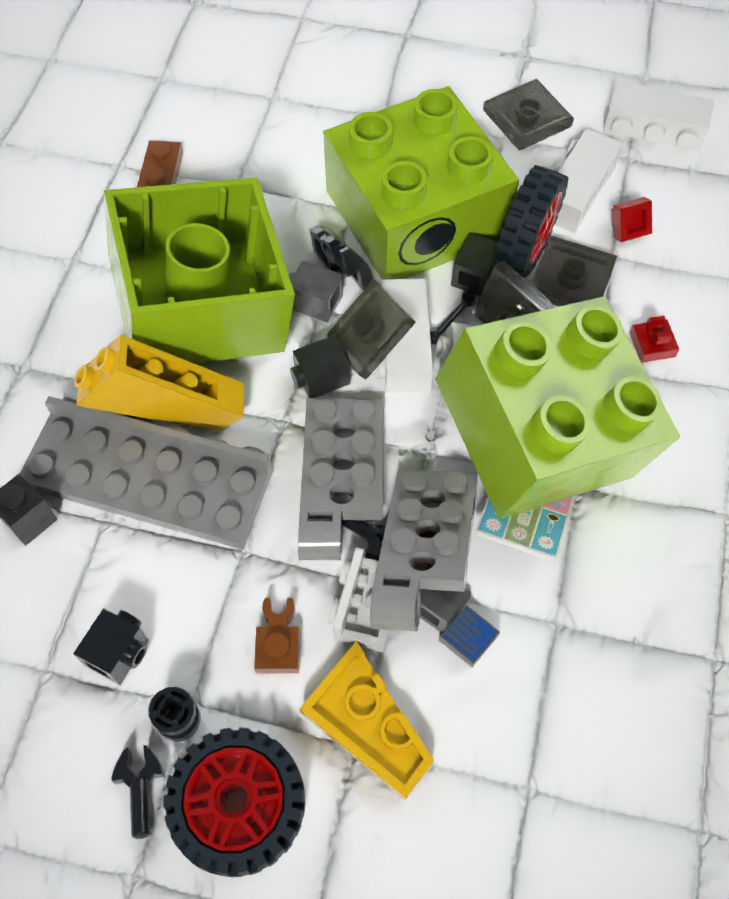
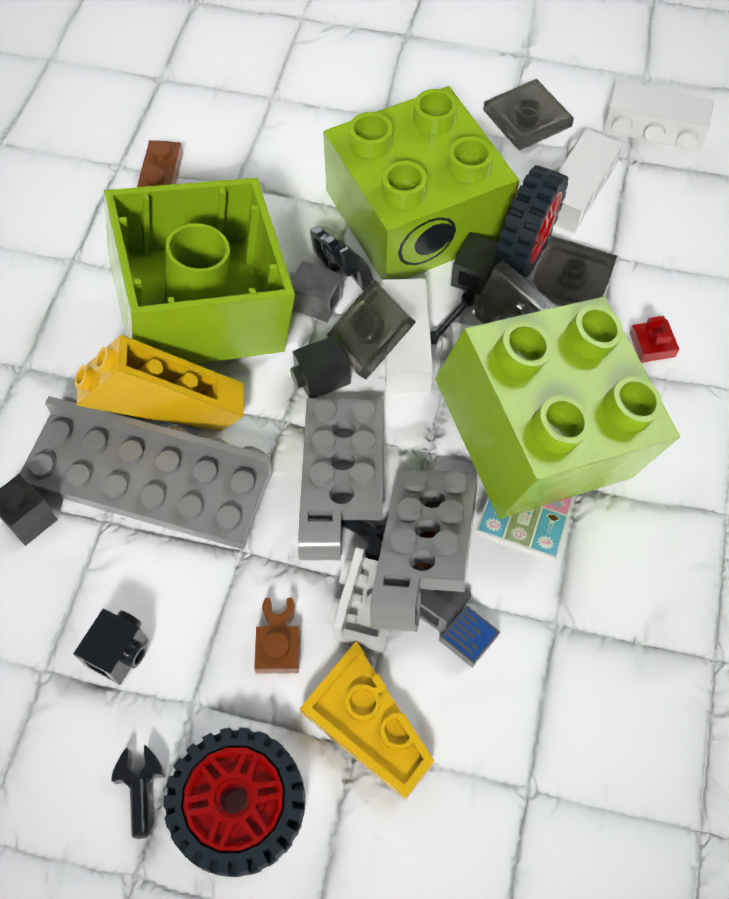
(179, 722): black wheel -> none
(632, 219): red tile -> none

